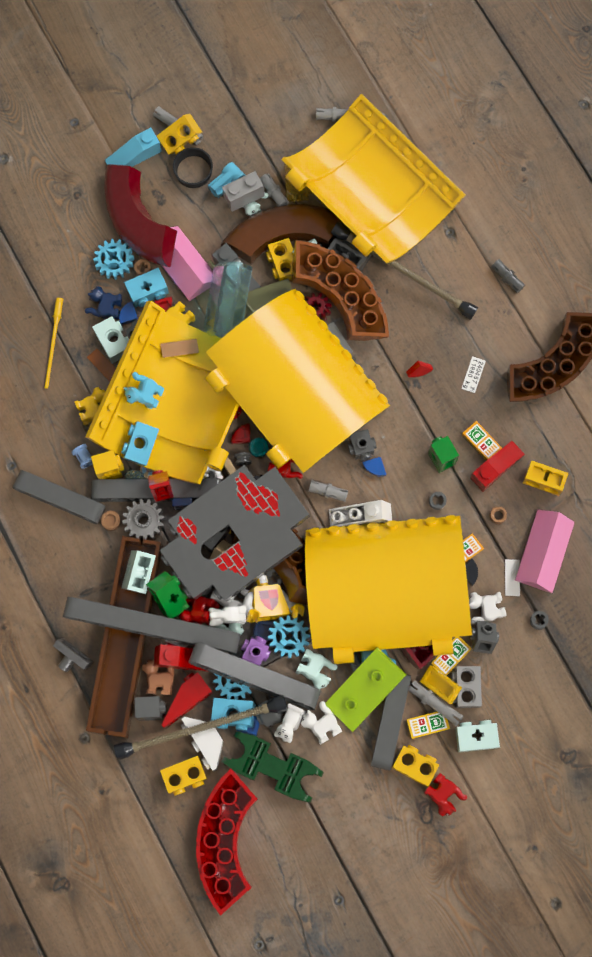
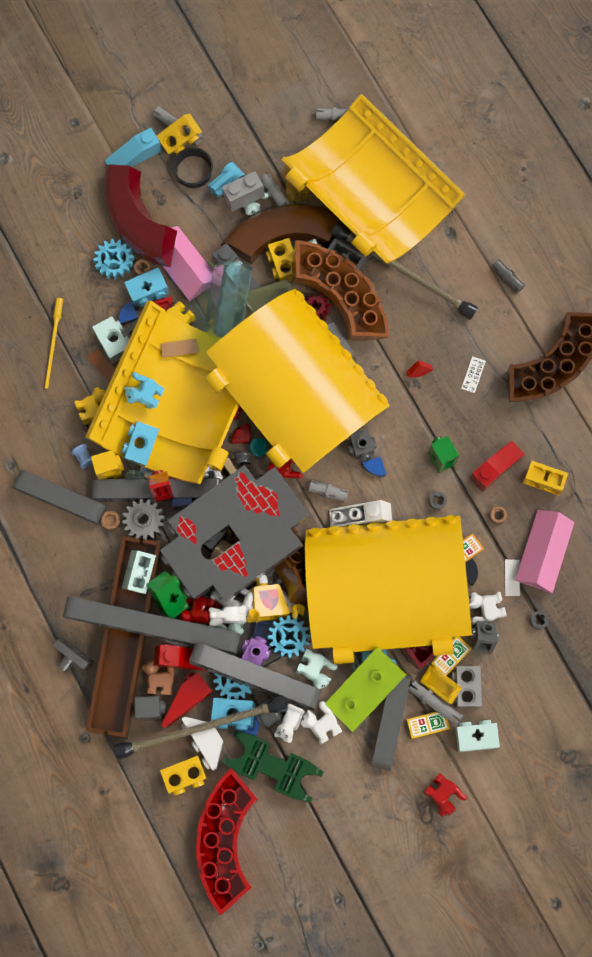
(106, 305): dark blue animal -> none
(413, 770): yellow brick -> none
(481, 440): tile -> none

